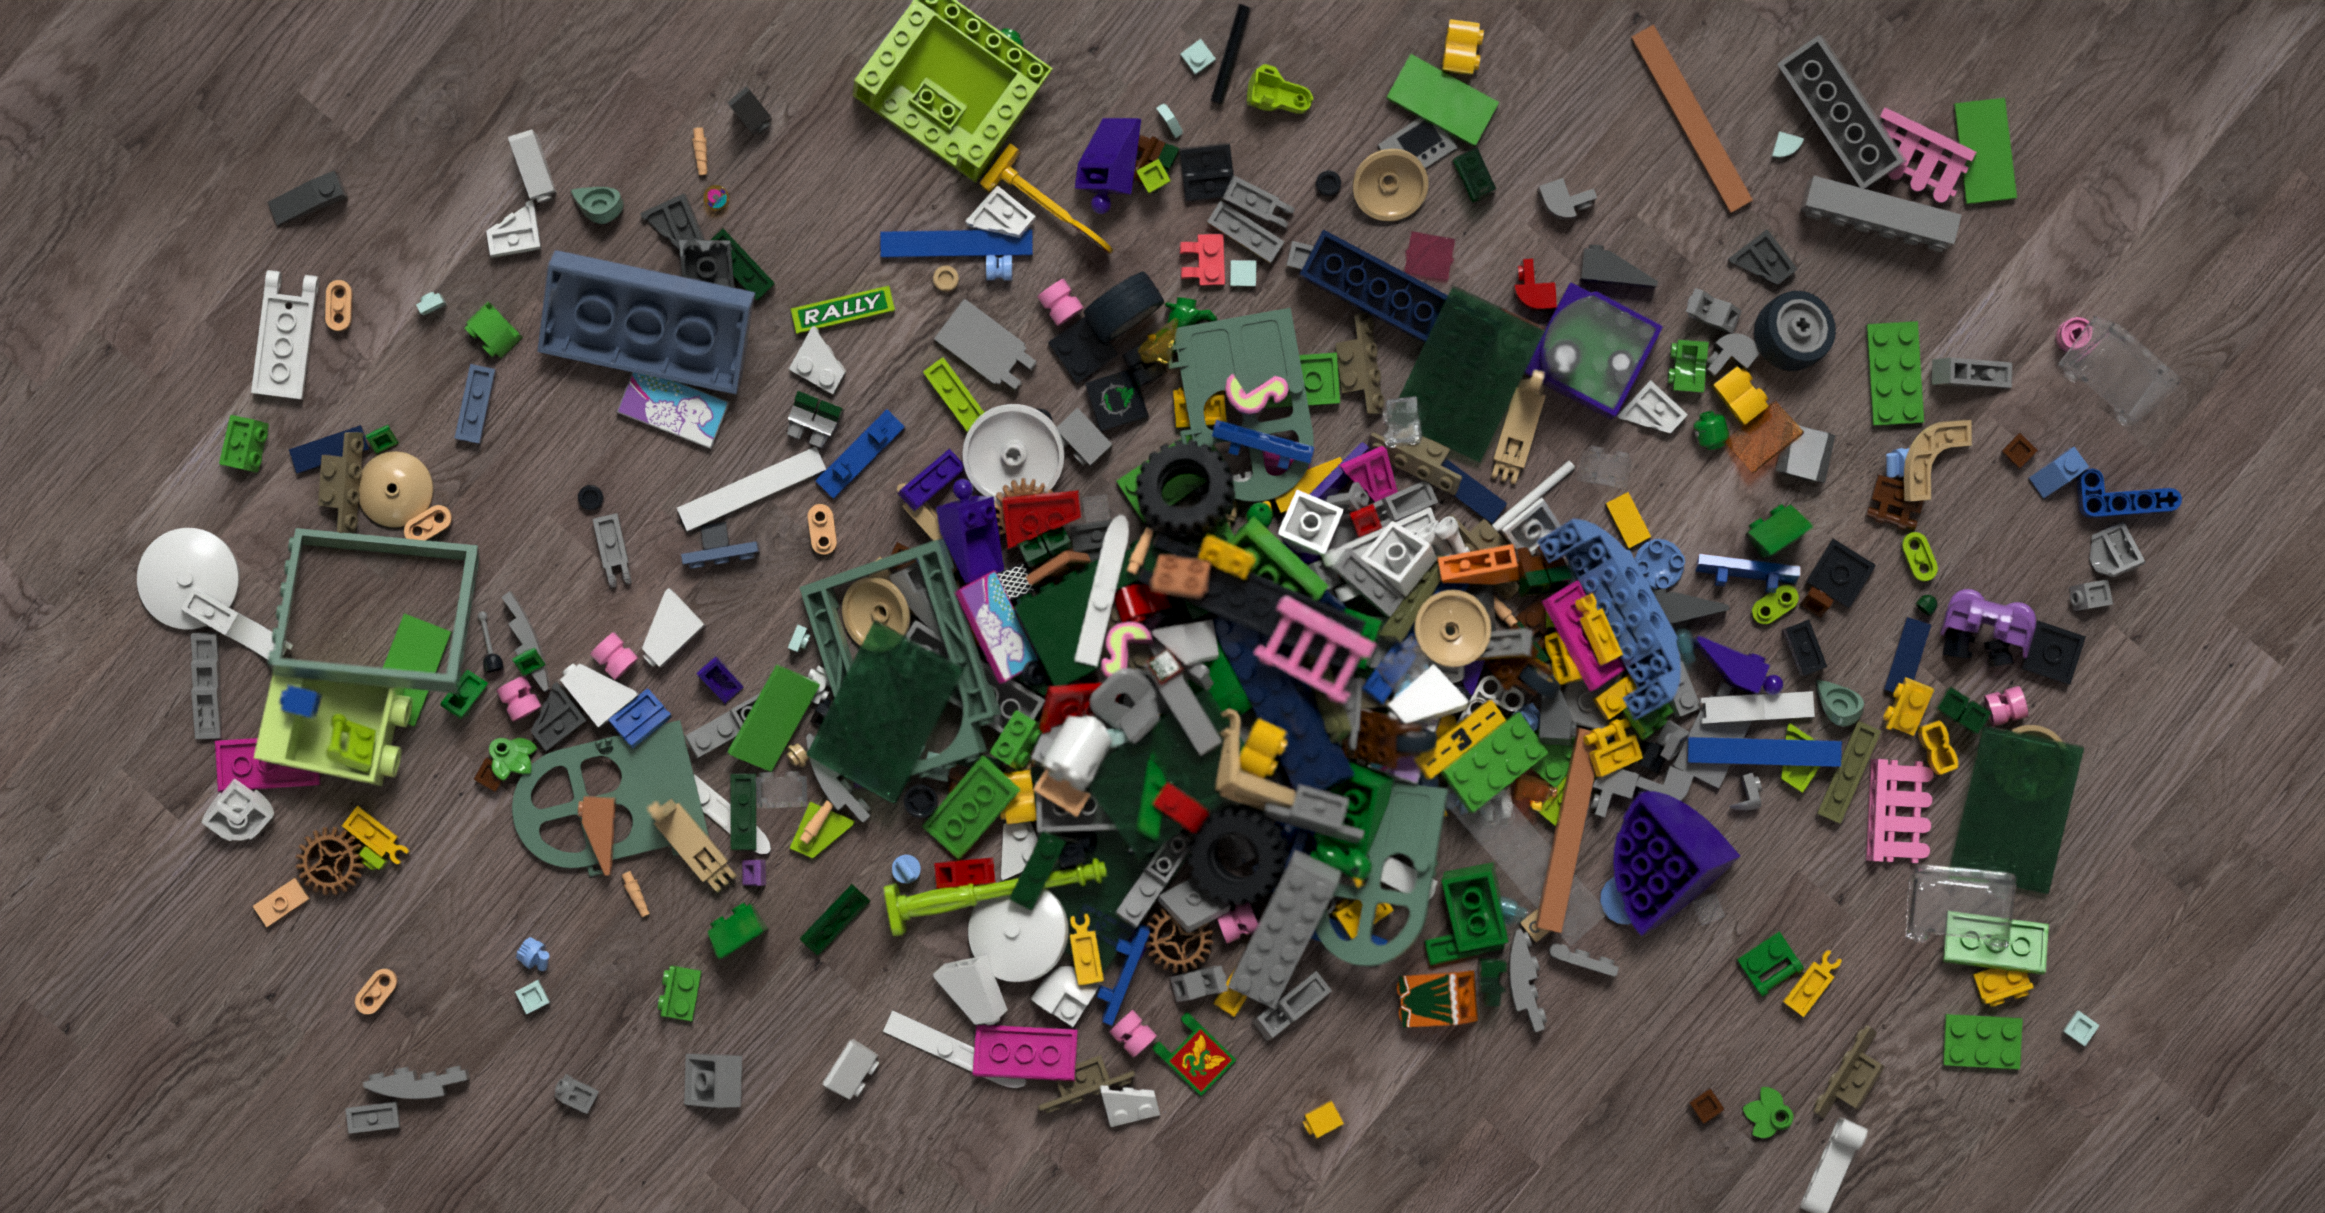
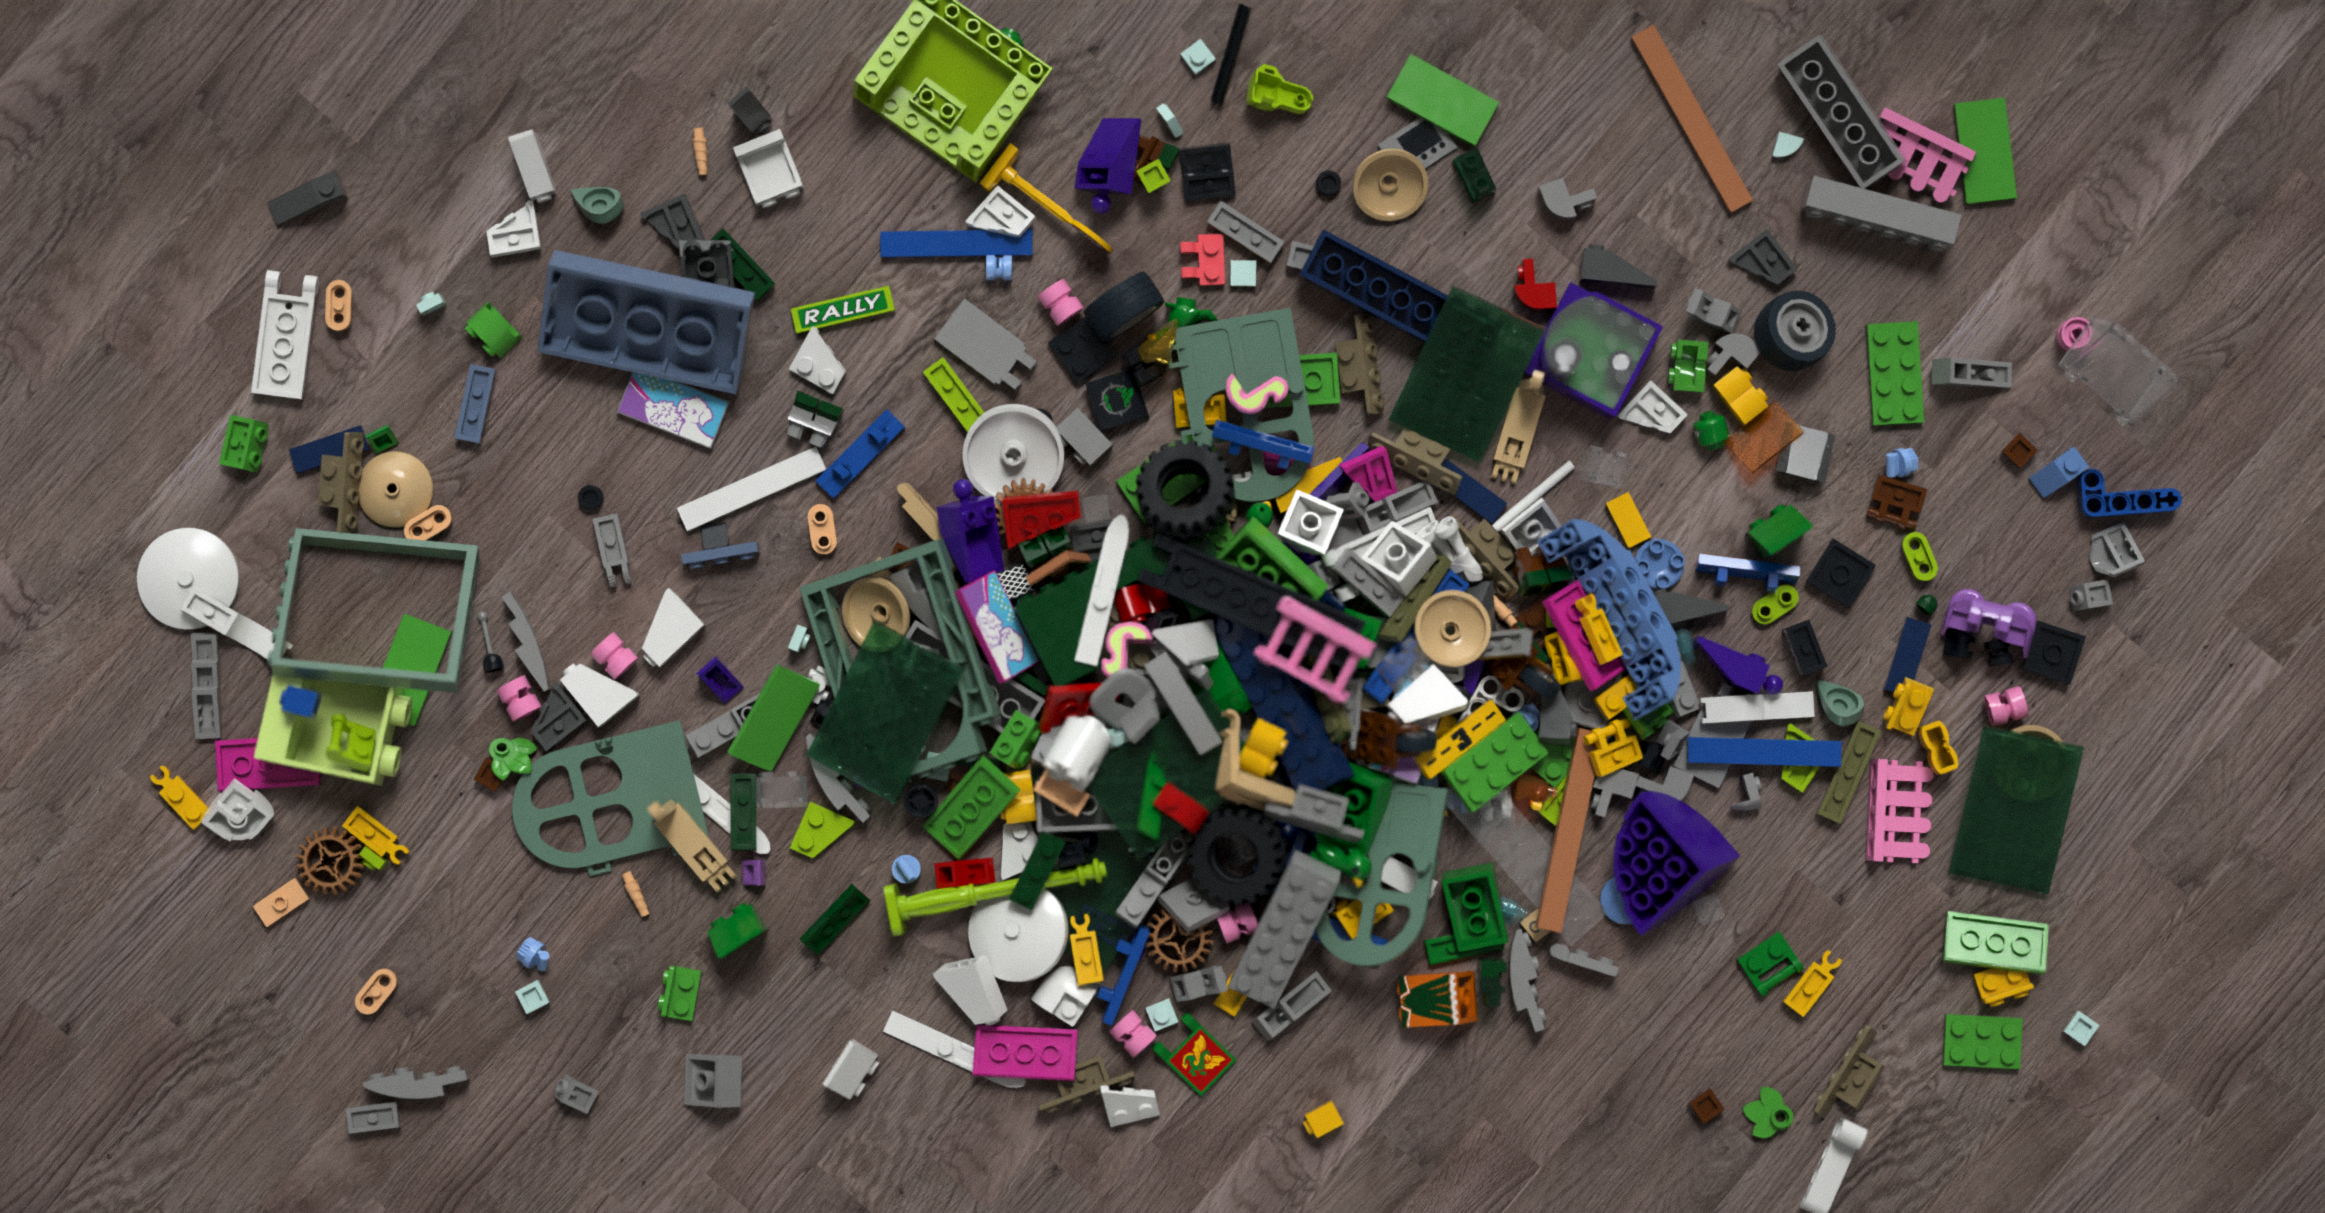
(181, 798): none -> yellow plate
(468, 692): green slope -> none
(528, 661): green slope -> none
(599, 824): nougat slope -> none
(640, 718): blue plate -> none
(716, 198): tile -> none
(769, 168): none -> white panel
(797, 755): tan plate -> none
(816, 822): light nougat animal -> none
(931, 480): dark purple tile -> none
(946, 278): tan tile -> none
(1033, 673): black plate -> none
(1140, 552): light nougat animal -> none
(1161, 1014): none -> light aqua plate
(1164, 666): tile -> none
(1181, 576): nougat bracket -> none
(1227, 557): yellow bracket -> none
(1256, 201): light grey hinge -> none
(1365, 520): red tile -> none
(1402, 422): clear cylinder -> none
(1429, 255): clear pink piece -> none
(1461, 47): yellow brick -> none
(1481, 566): orange slope -> none
(1816, 602): reddish brown plate -> none
(1924, 451): tan plate -> none
(1960, 904): clear windscreen -> none
(1961, 711): dark green hips -> none

